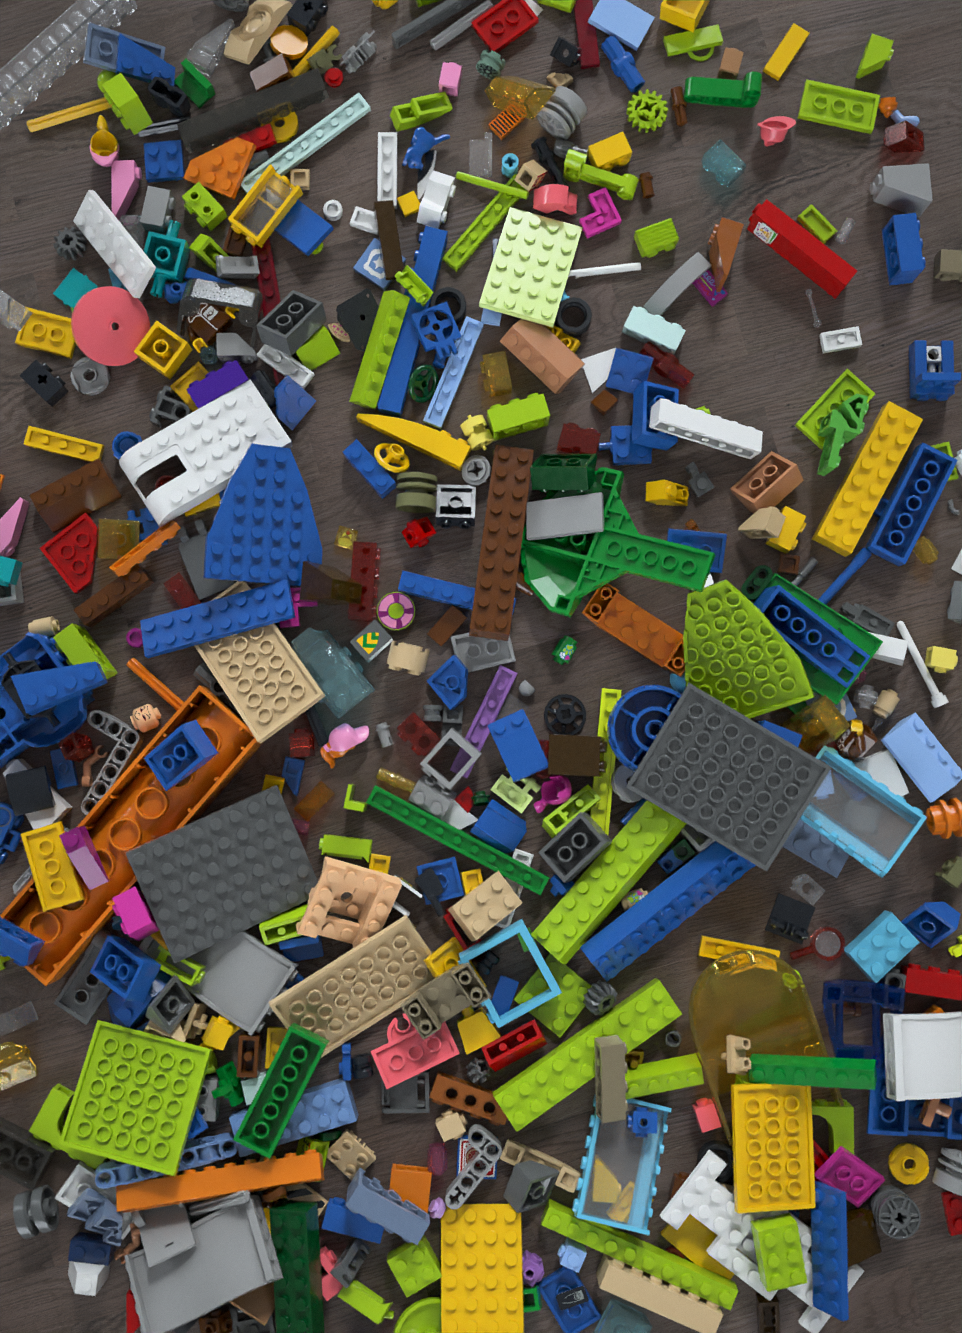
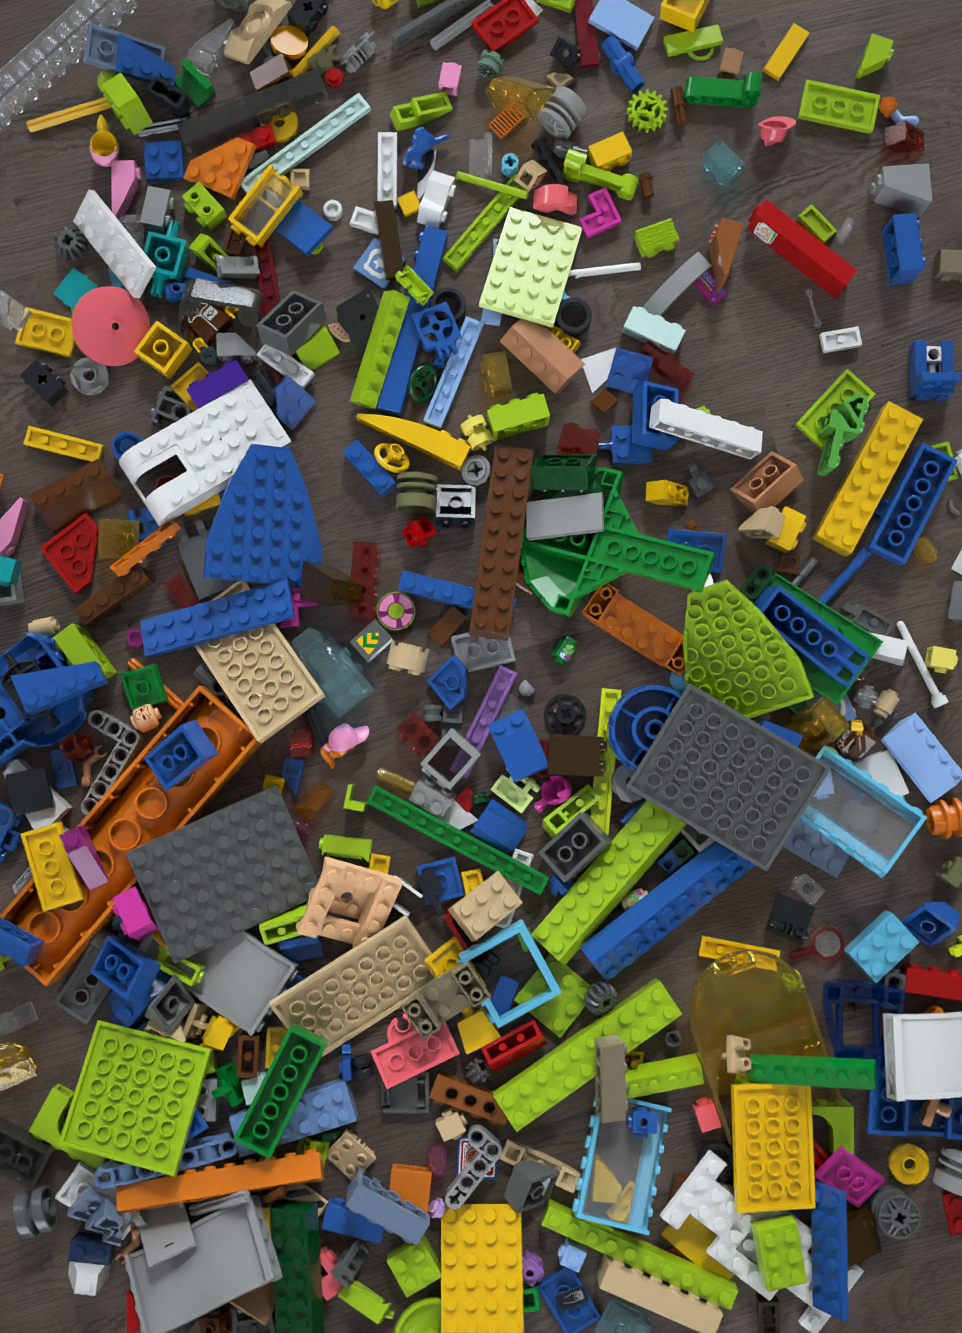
(143, 686): none -> green tile
(345, 537): clear yellow tile -> none
(384, 734): light grey pin -> none

